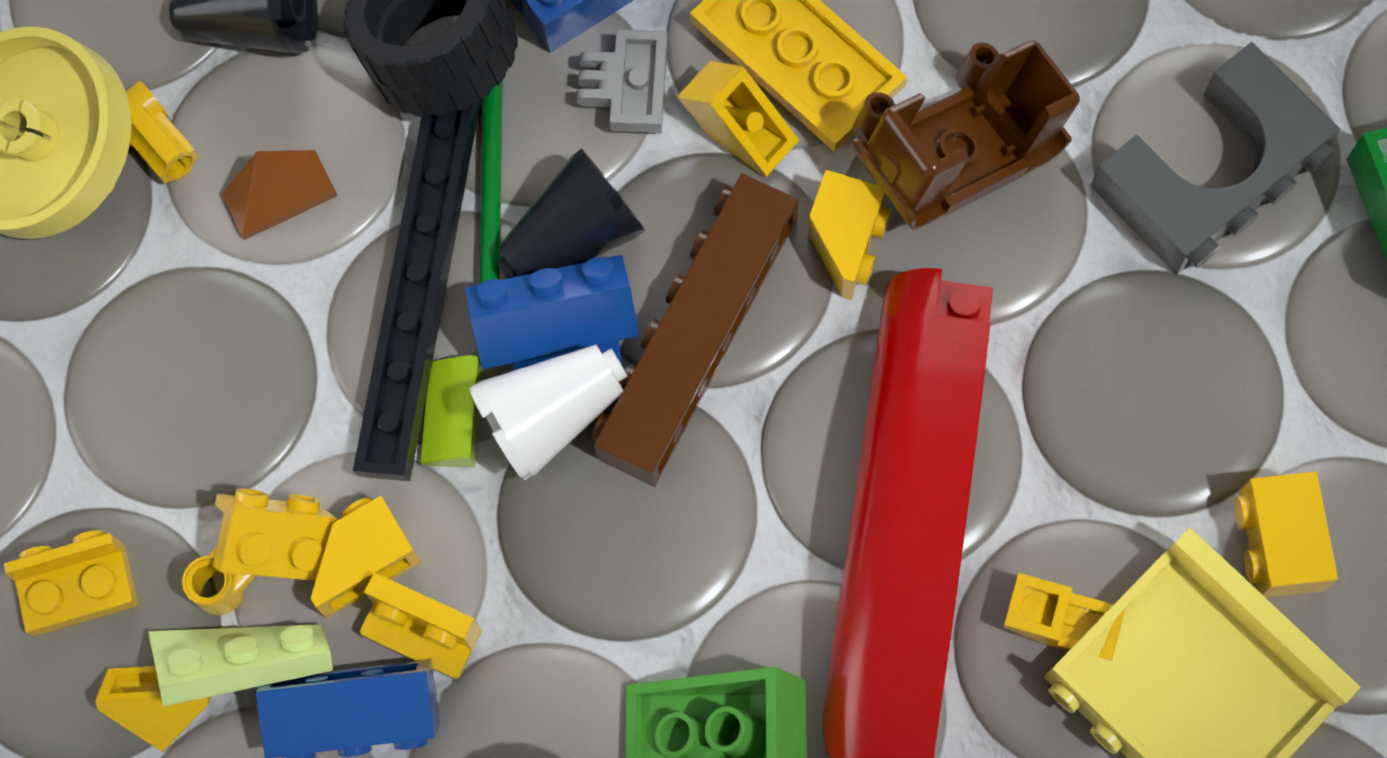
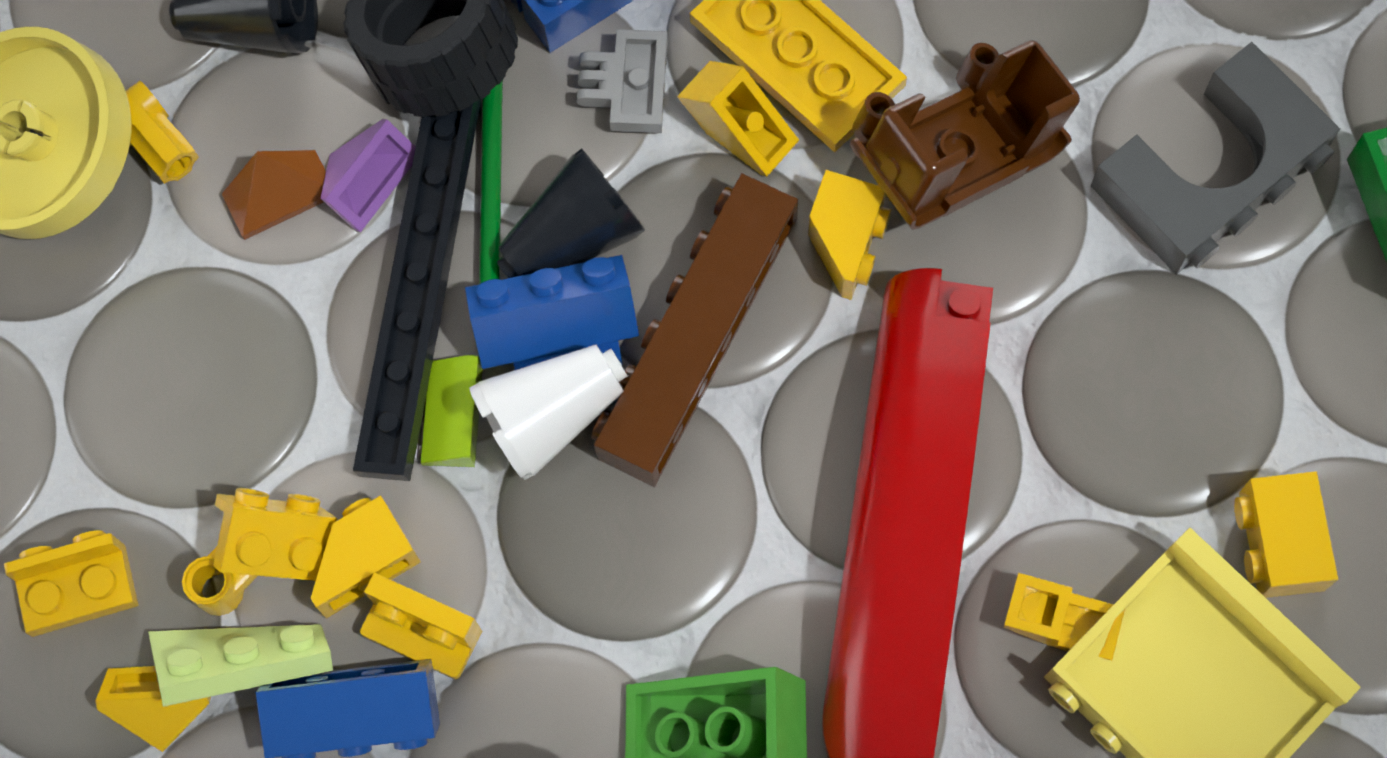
(366, 172): none -> medium lavender slope

